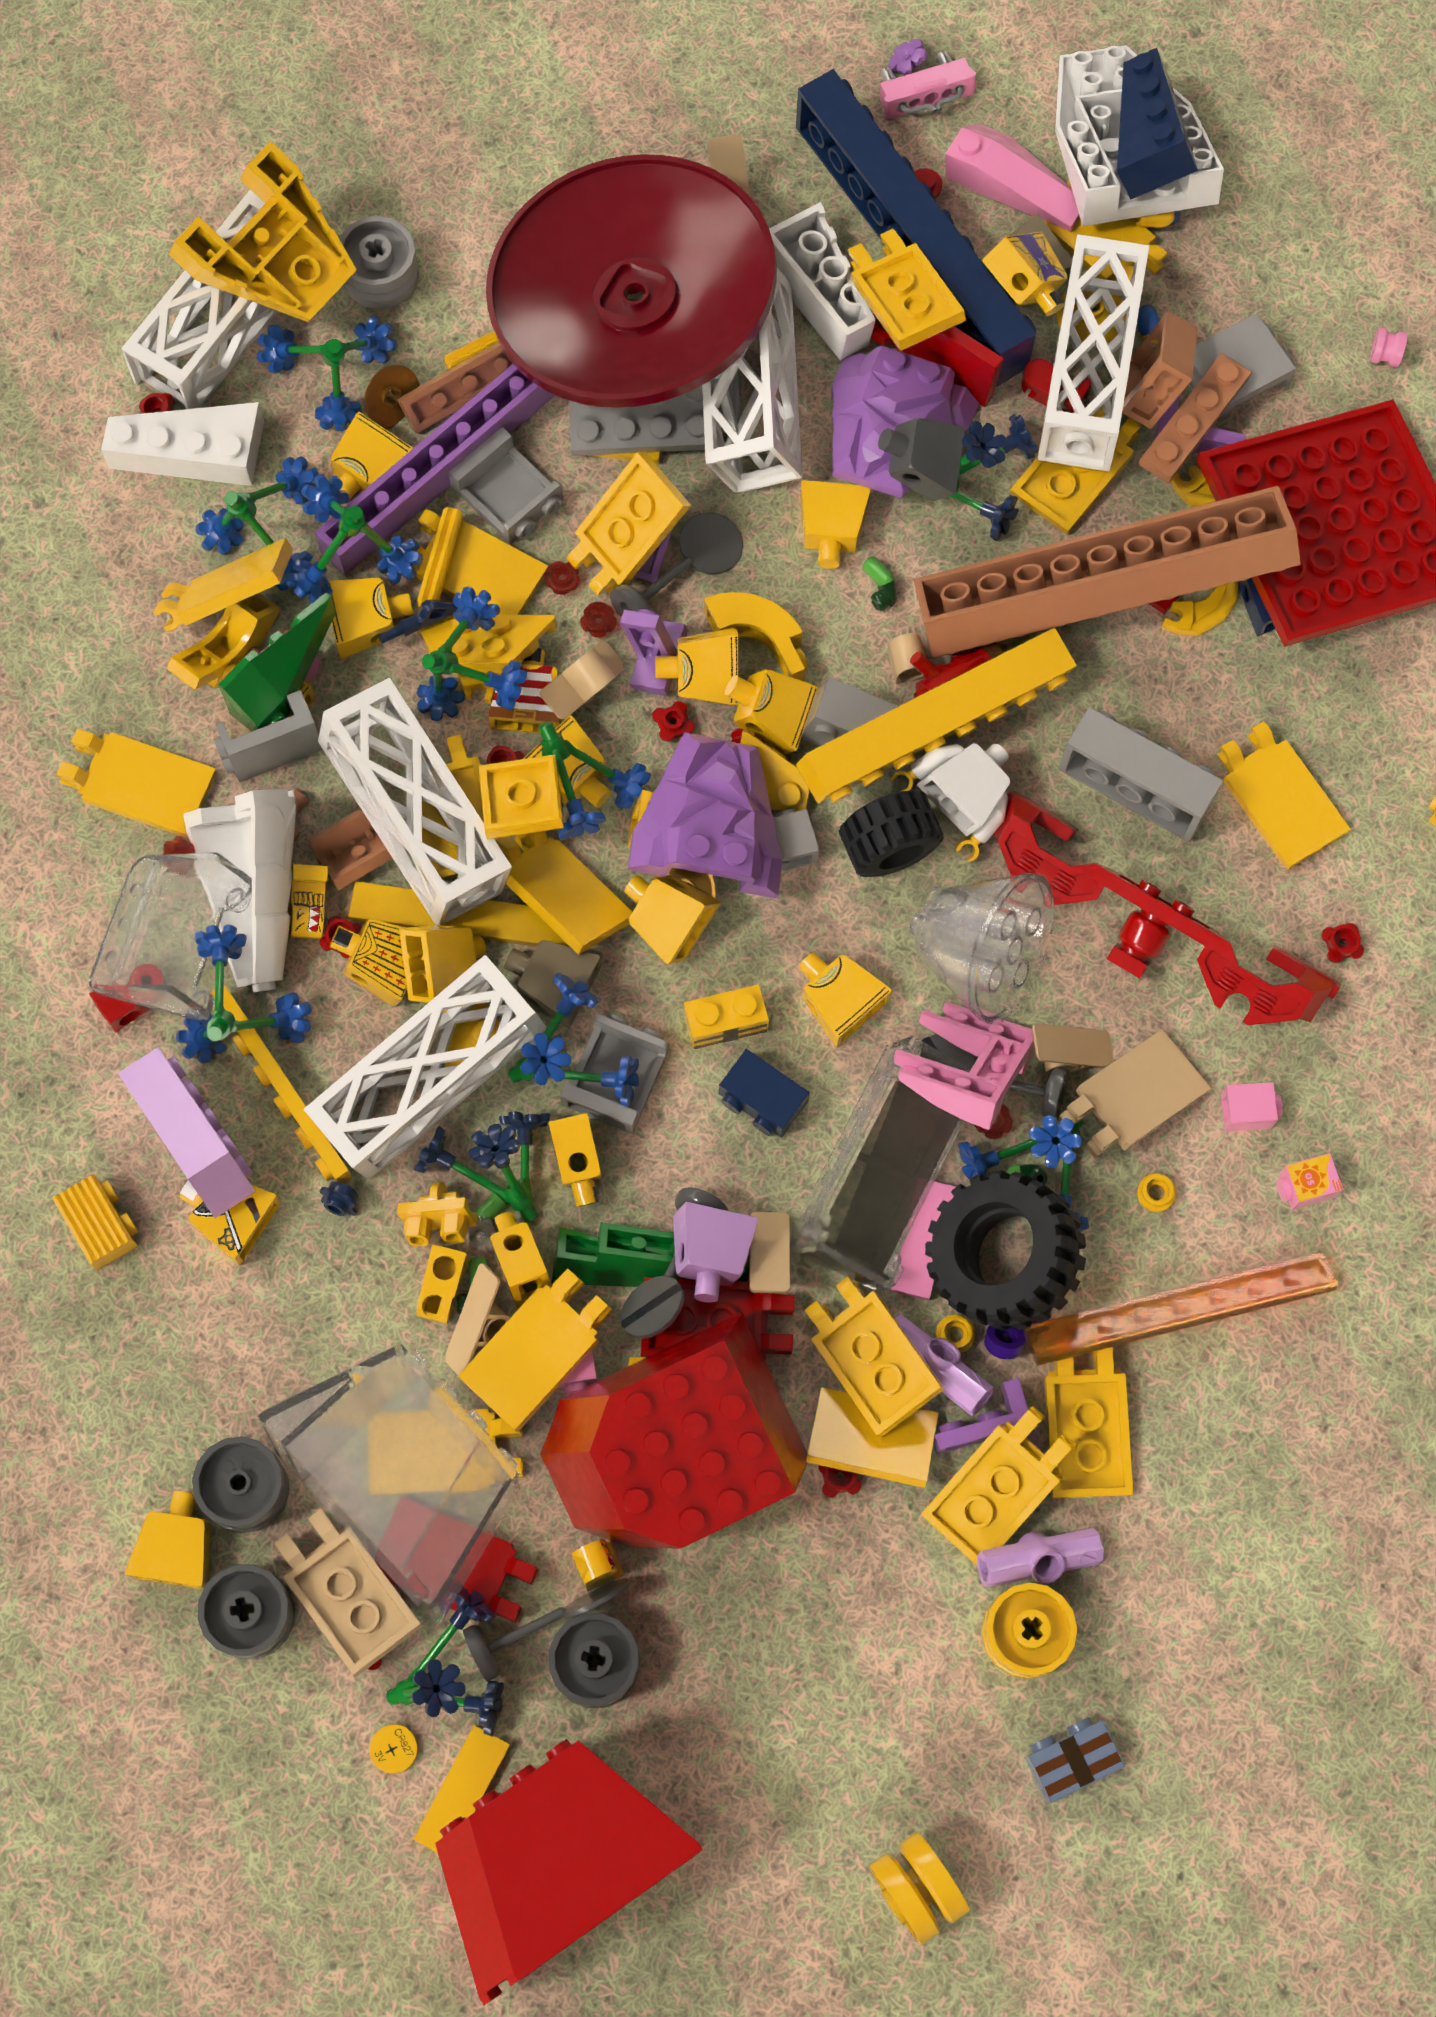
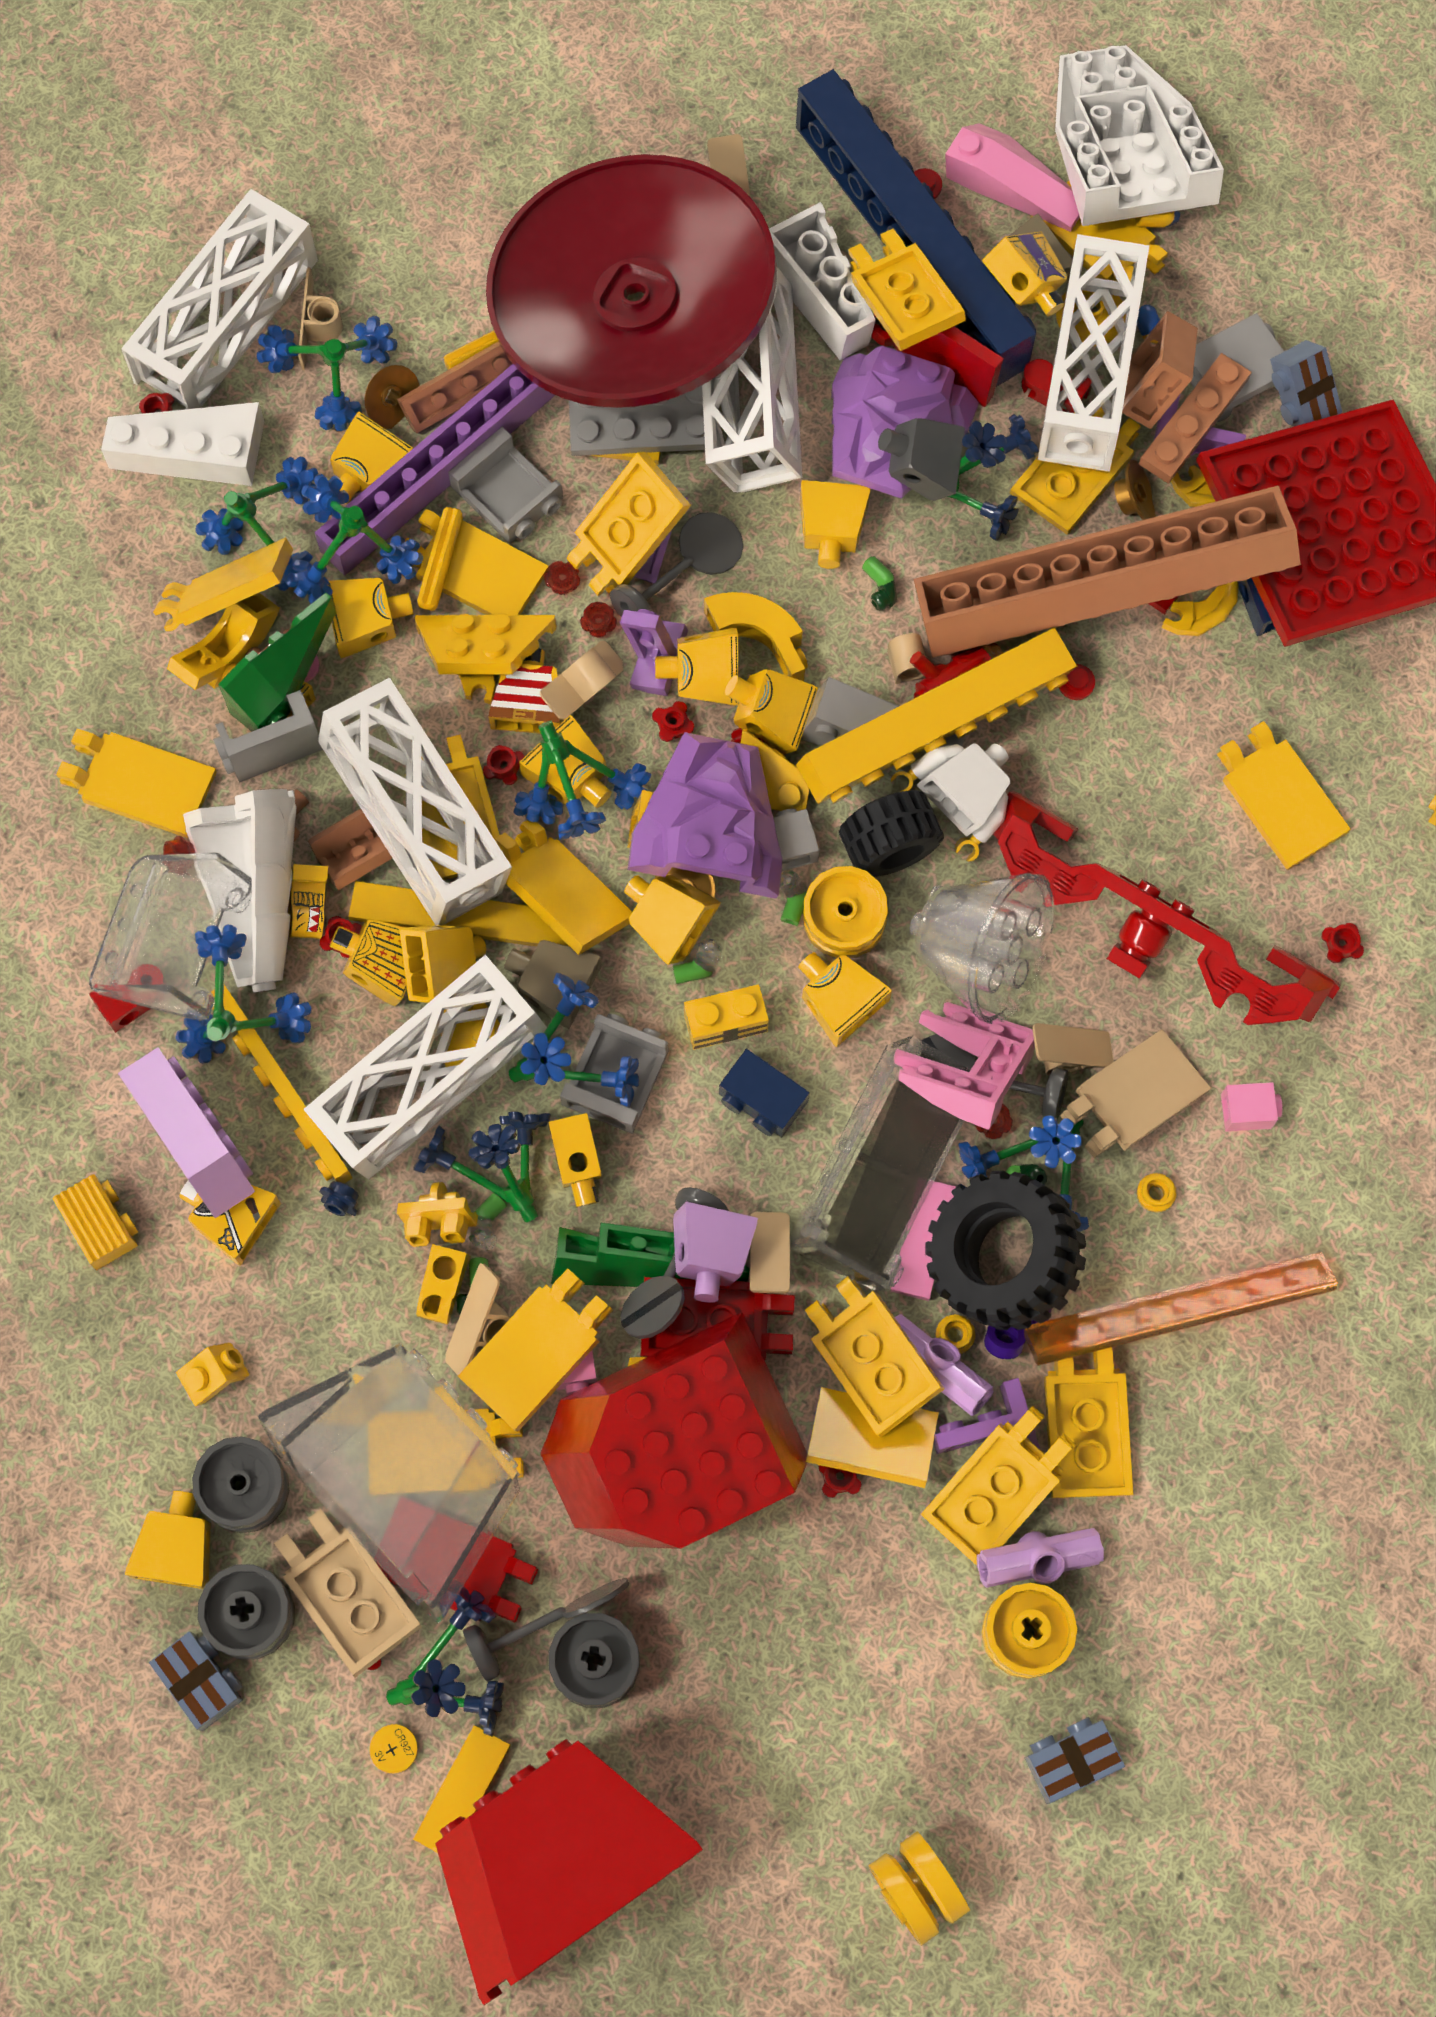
(197, 1680): none -> brick
(212, 1372): none -> yellow bracket
(281, 255): yellow wedge -> none
(313, 311): none -> tan piece
(383, 260): light grey wheel -> none
(428, 614): dark blue hand -> none
(441, 696): blue plant -> none
(517, 1256): yellow torso -> none
(521, 796): yellow tile -> none
(597, 1564): yellow leg -> none
(702, 964): none -> arm
(795, 893): none -> arm
(847, 890): none -> yellow wheel
(907, 57): medium lavender plant -> none
(926, 87): bright pink piece -> none
(1080, 683): none -> red plate
(1135, 492): none -> pearl gold piece
(1140, 773): light grey brick -> none
(1151, 129): dark blue wedge -> none
(1305, 384): none -> sand blue brick
(1309, 1182): brick -> none
(1388, 347): bright pink wheel -> none

